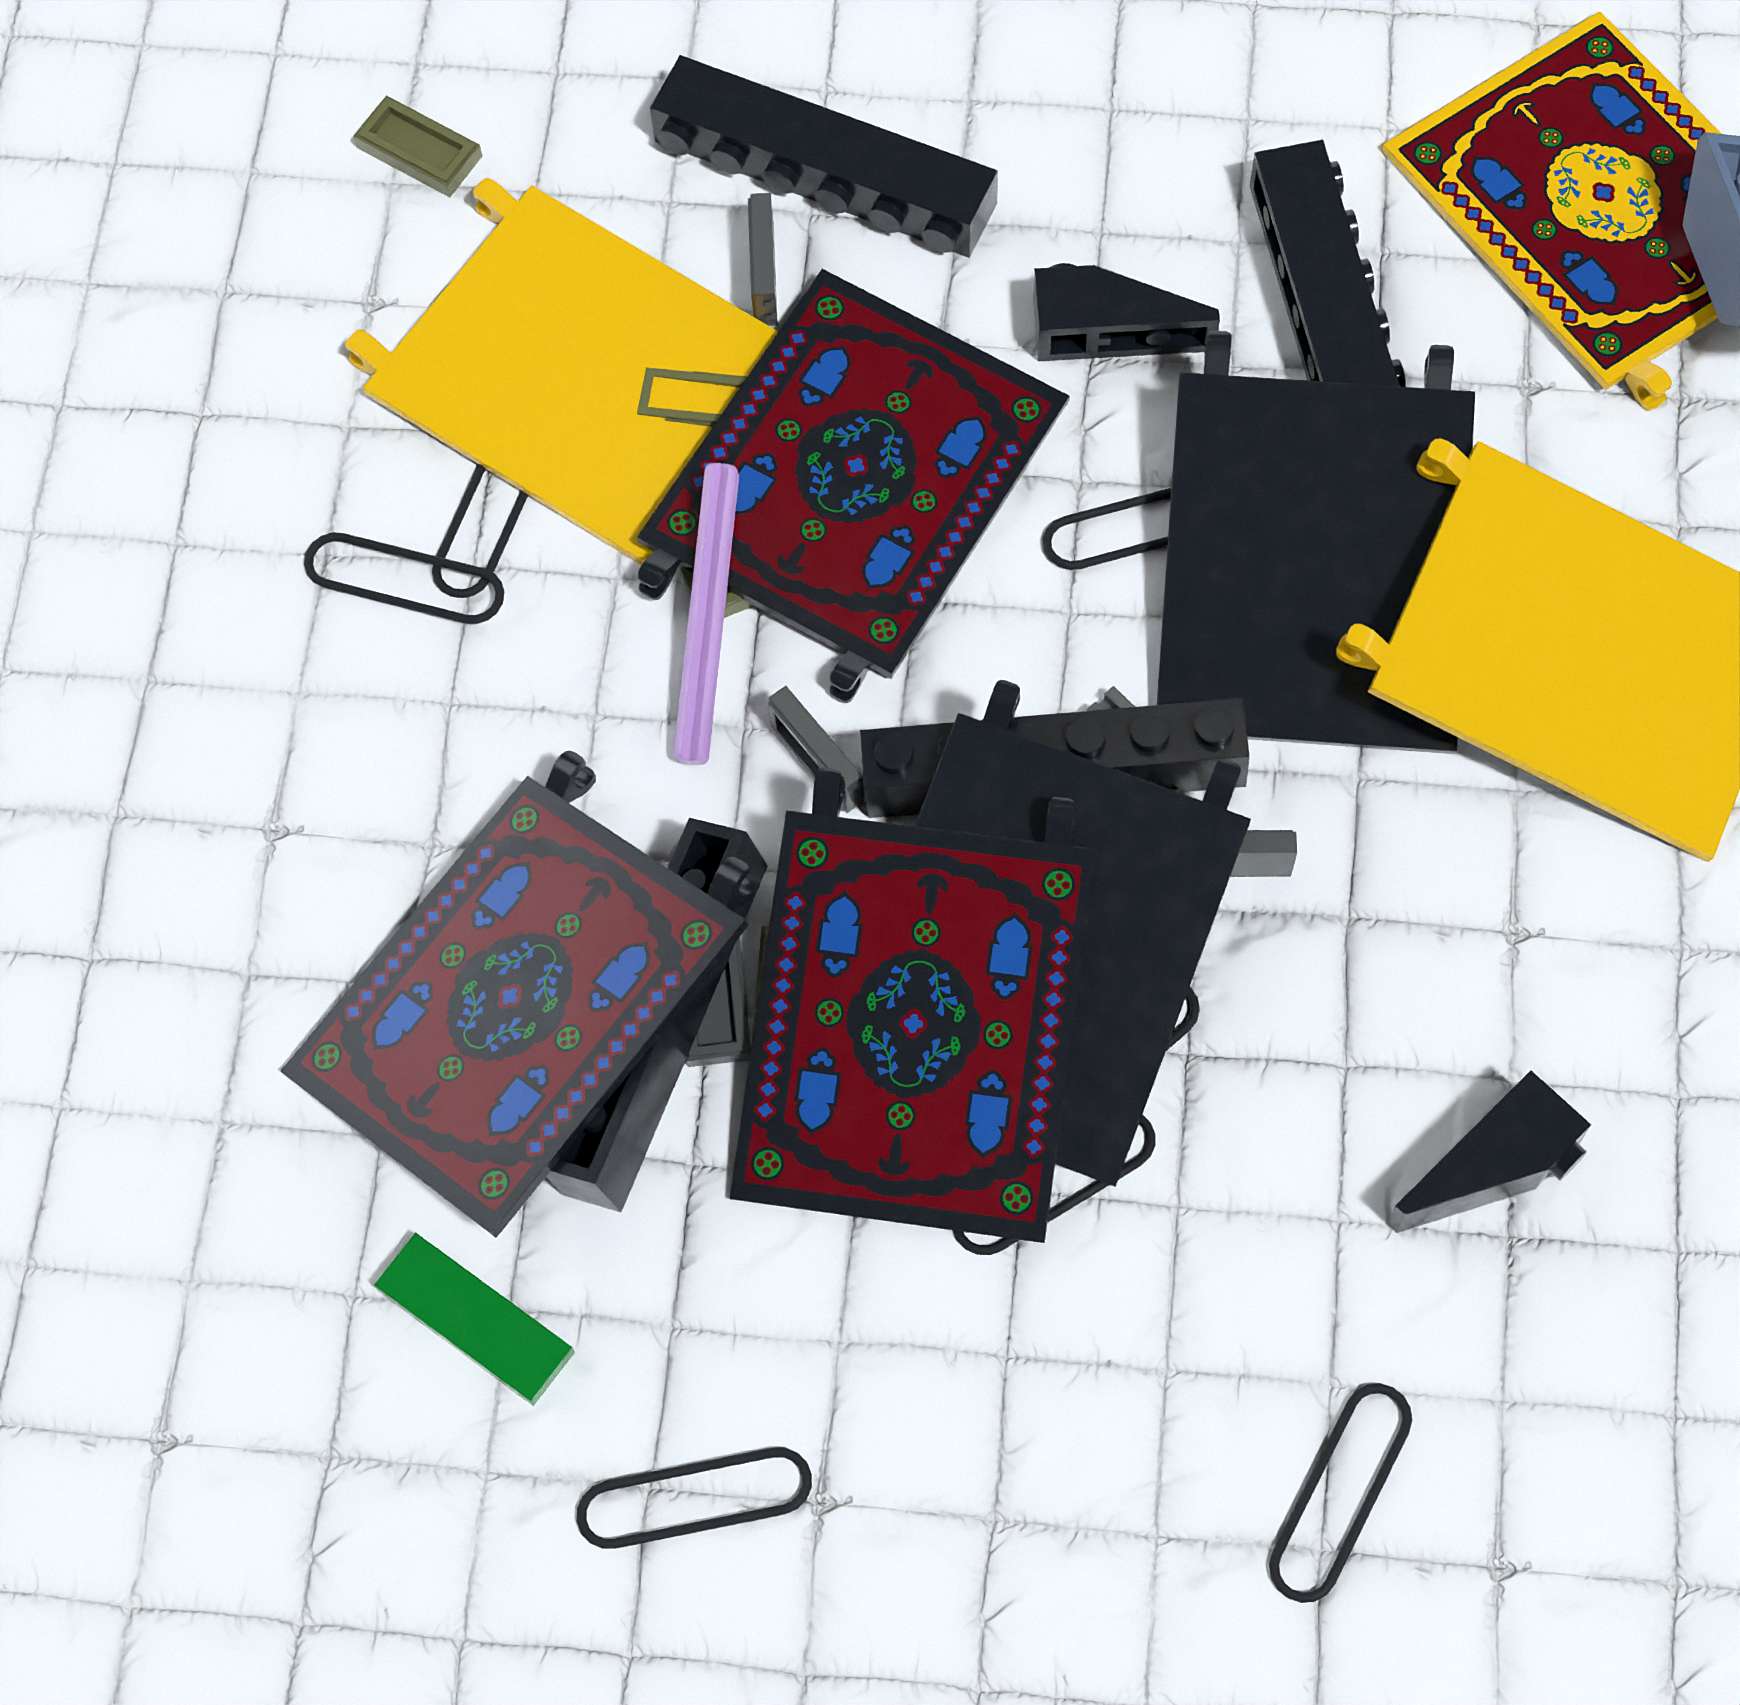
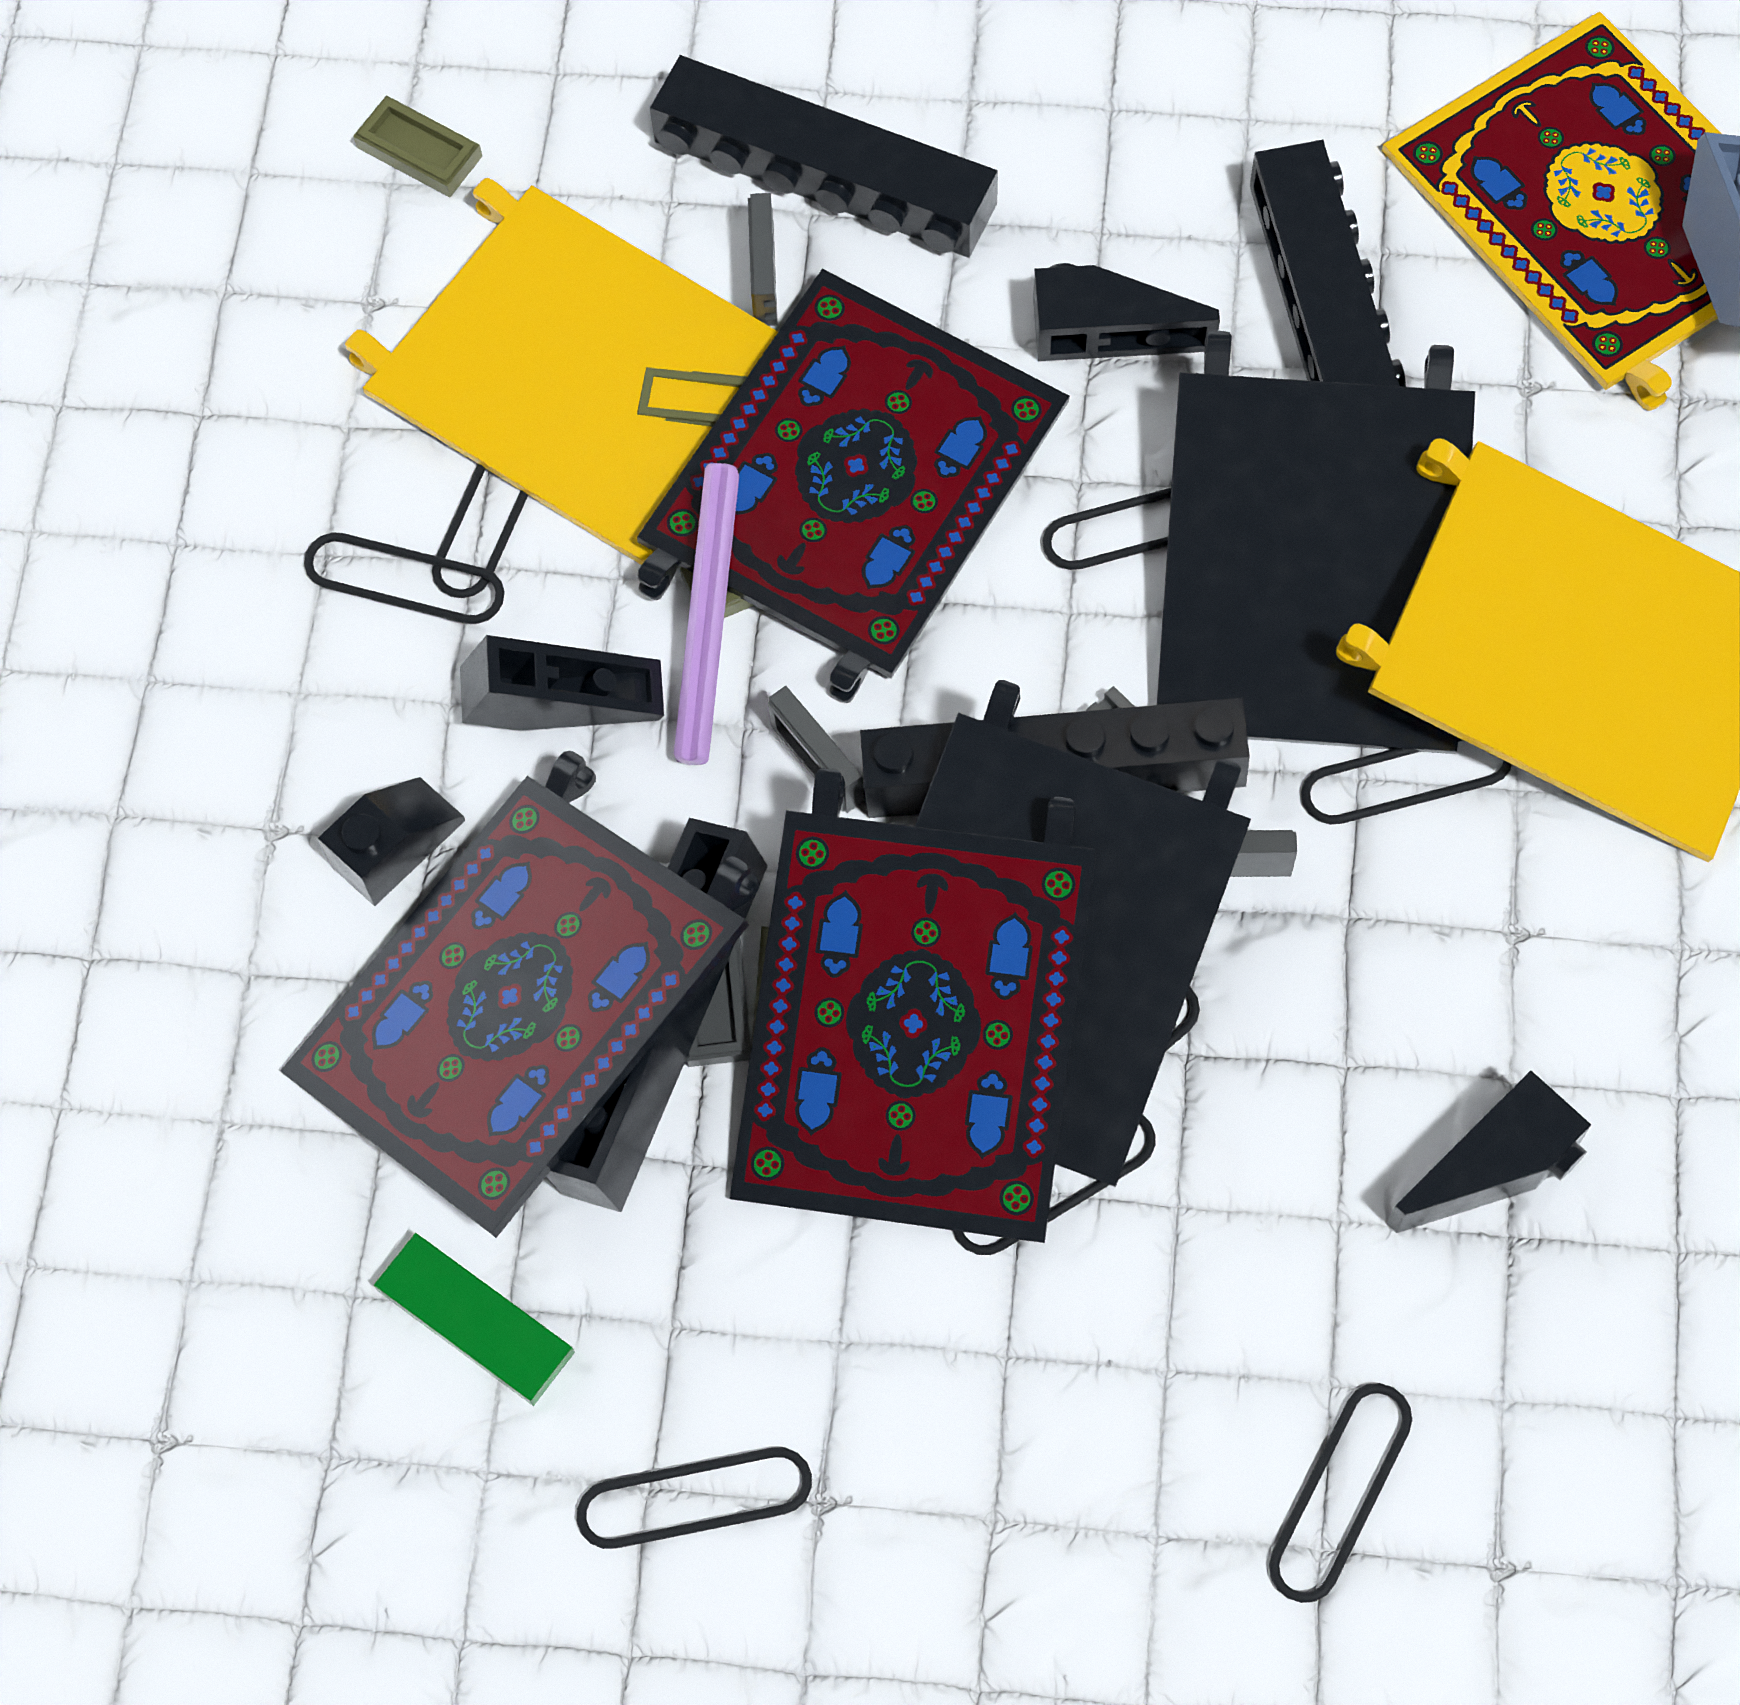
(388, 836): none -> black slope
(556, 686): none -> black slope
(1392, 805): none -> black piece

